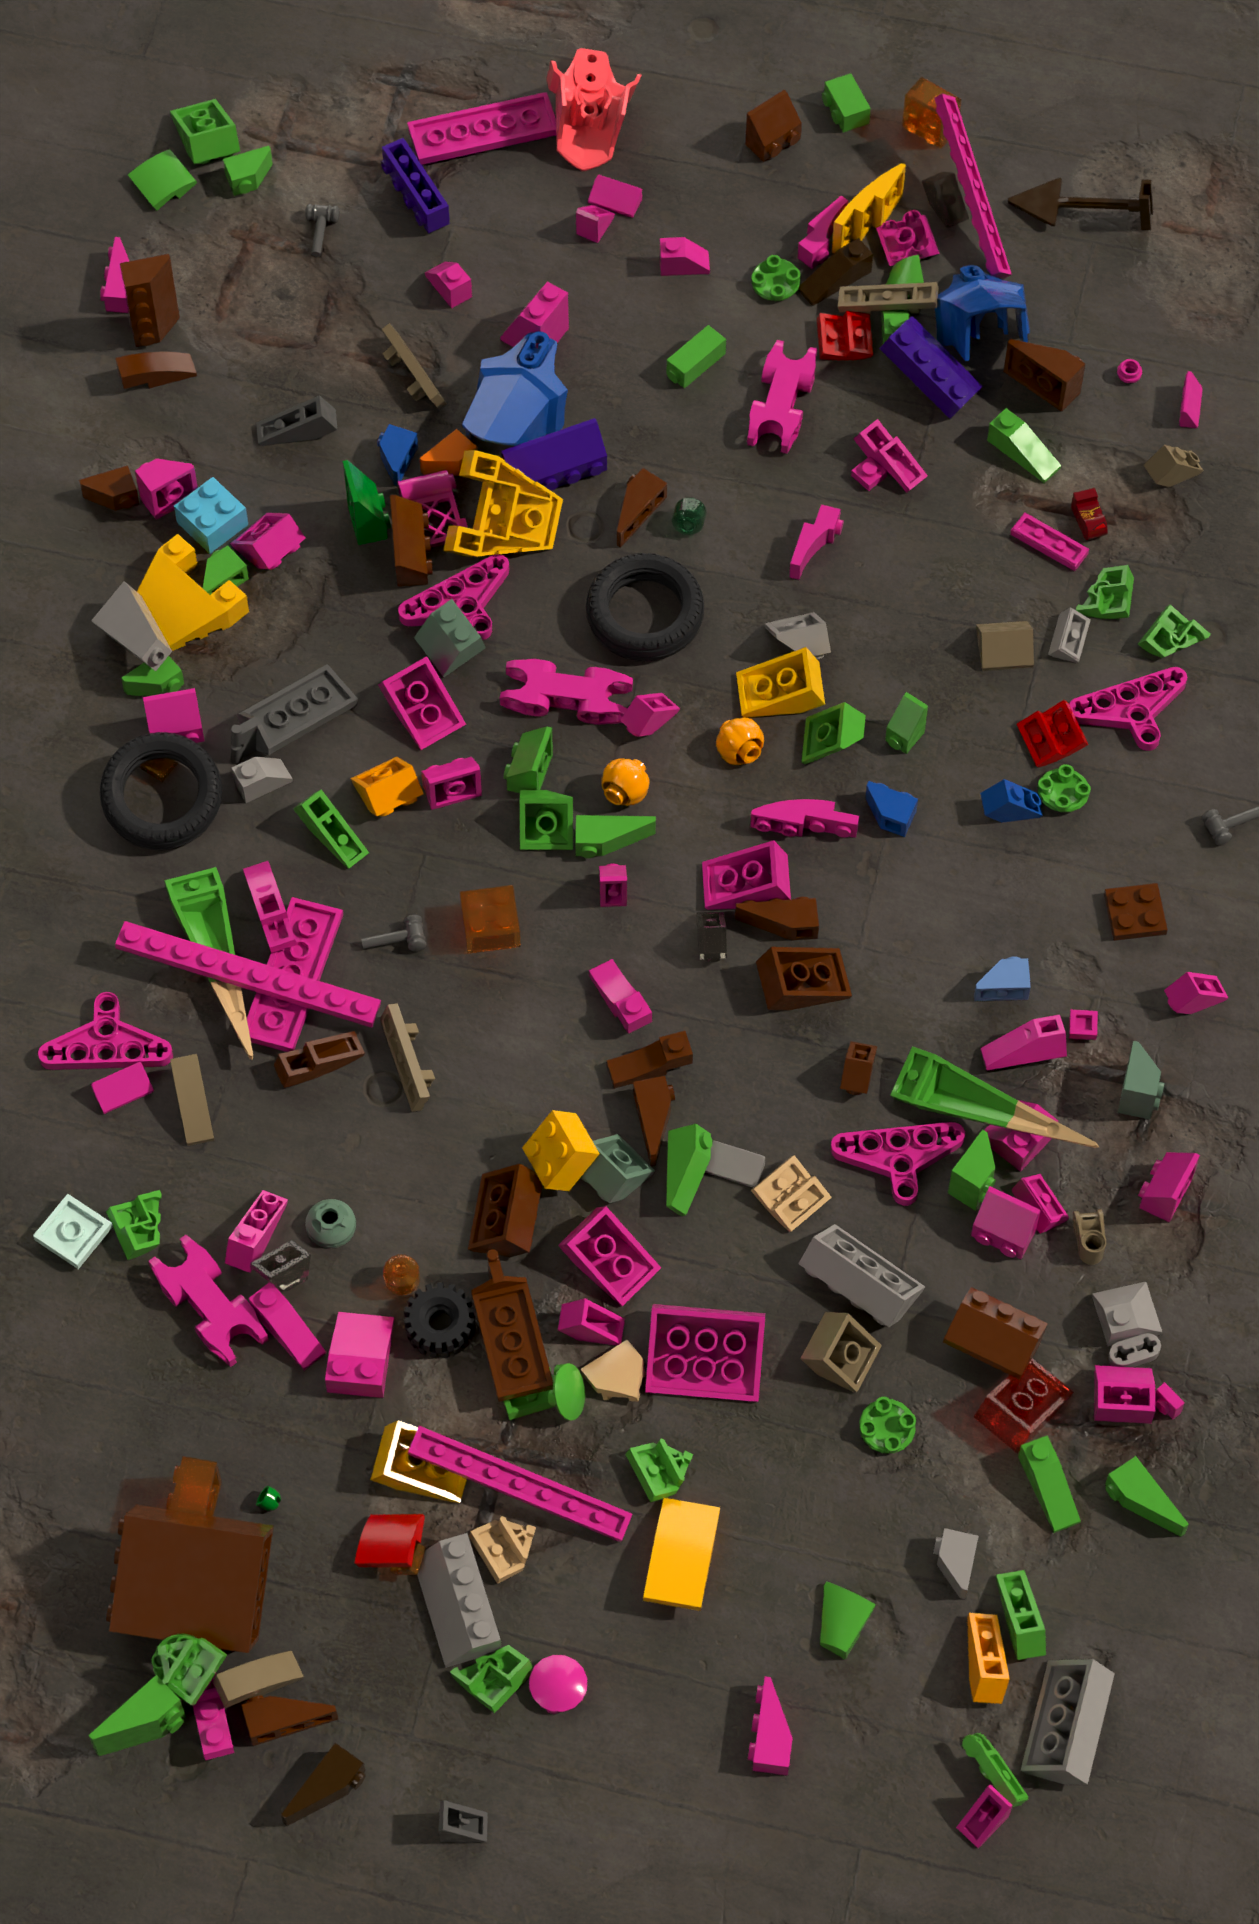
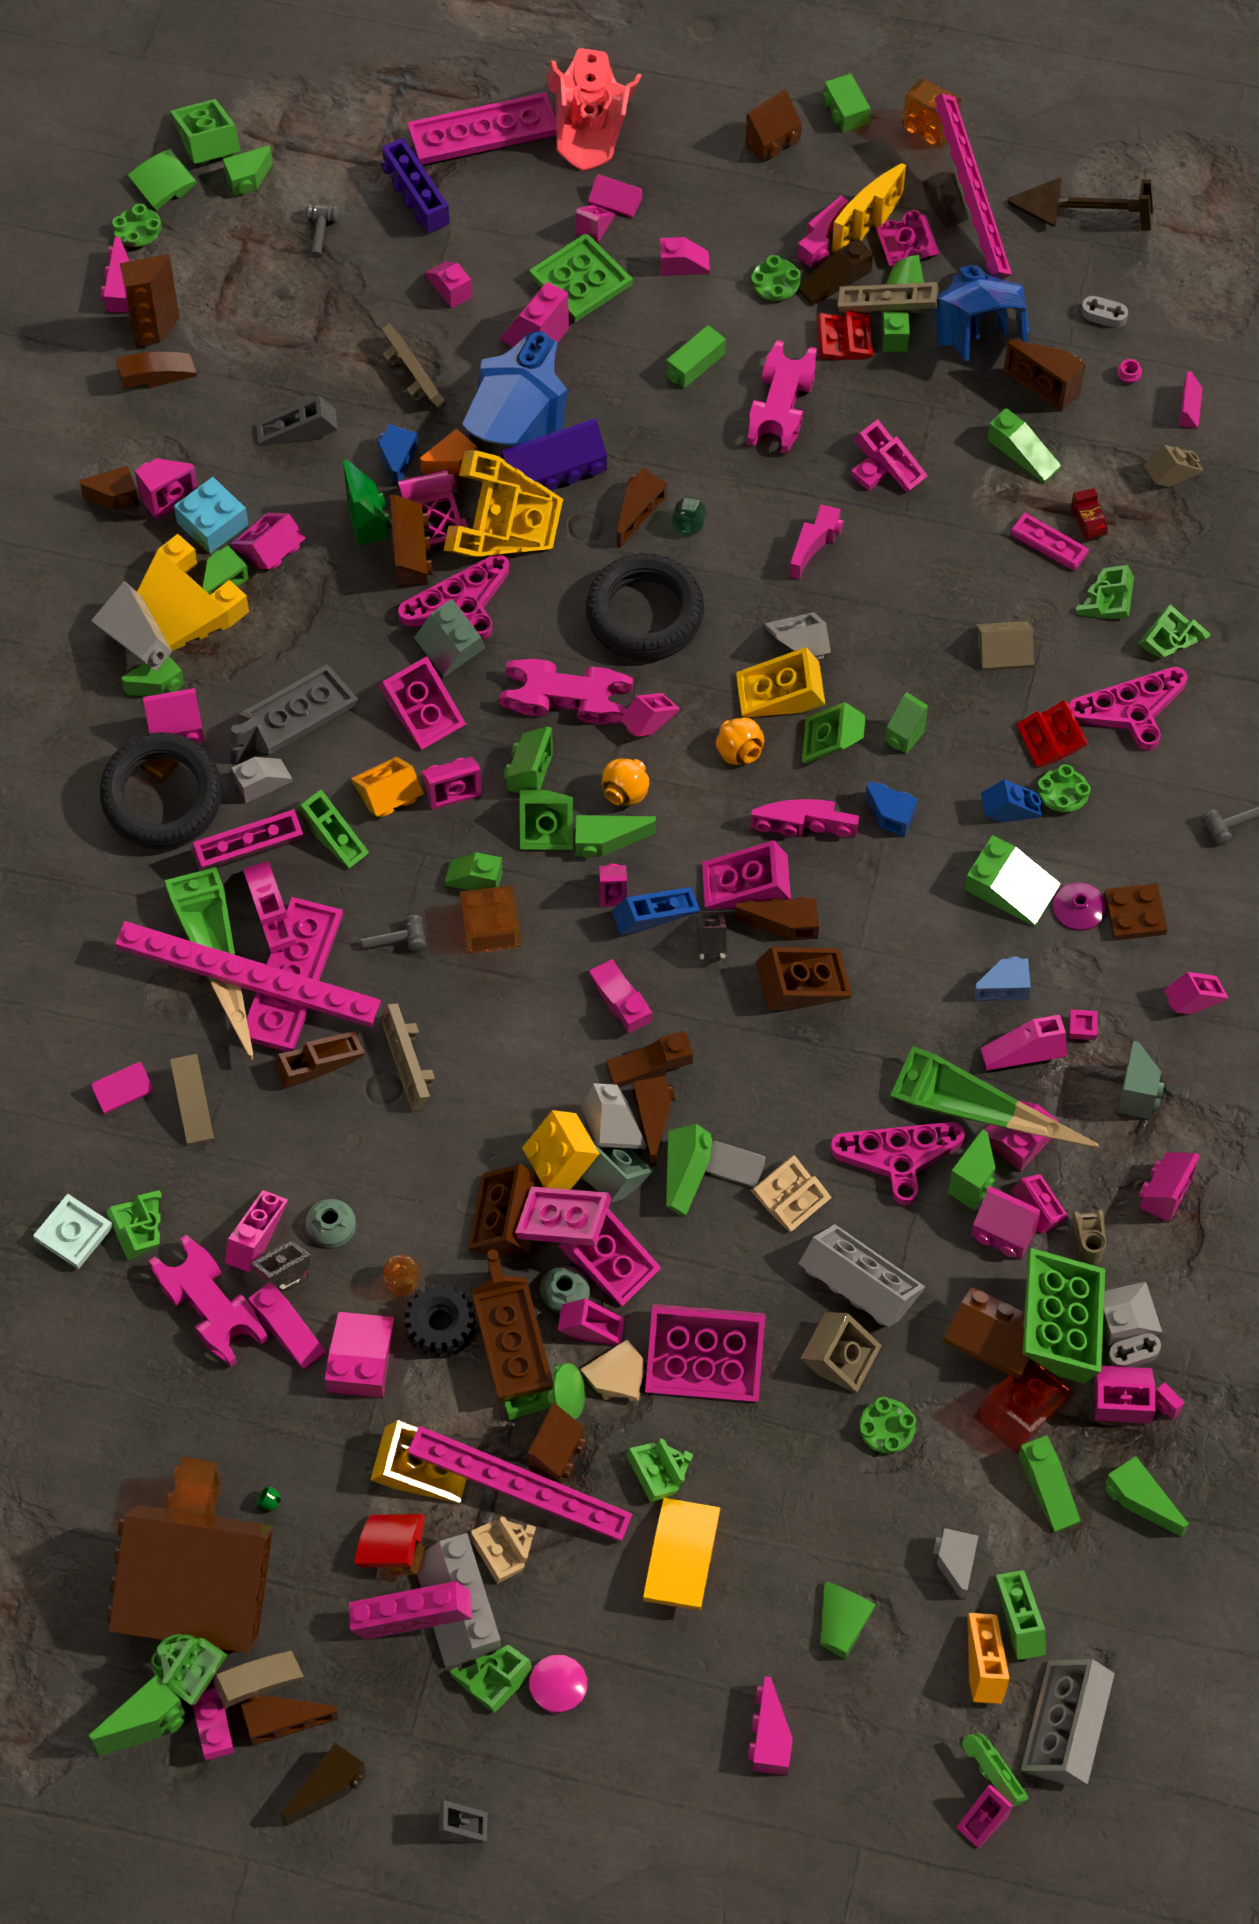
(92, 1042): dark pink beam -> none
(137, 226): none -> bright green dish
(247, 840): none -> dark pink brick
(410, 1610): none -> dark pink brick
(474, 872): none -> bright green slope
(553, 1297): none -> sand green piece
(556, 1446): none -> reddish brown slope
(563, 1216): none -> dark pink plate
(584, 273): none -> bright green plate
(611, 1118): none -> light grey slope
(654, 909): none -> blue slope
(858, 1068): reddish brown slope -> none
(930, 367): dark purple slope -> none
(1011, 881): none -> slope
(1064, 1315): none -> bright green slope
(1069, 635): light grey slope -> none
(1075, 915): none -> magenta dish
(1104, 311): none -> light grey beam

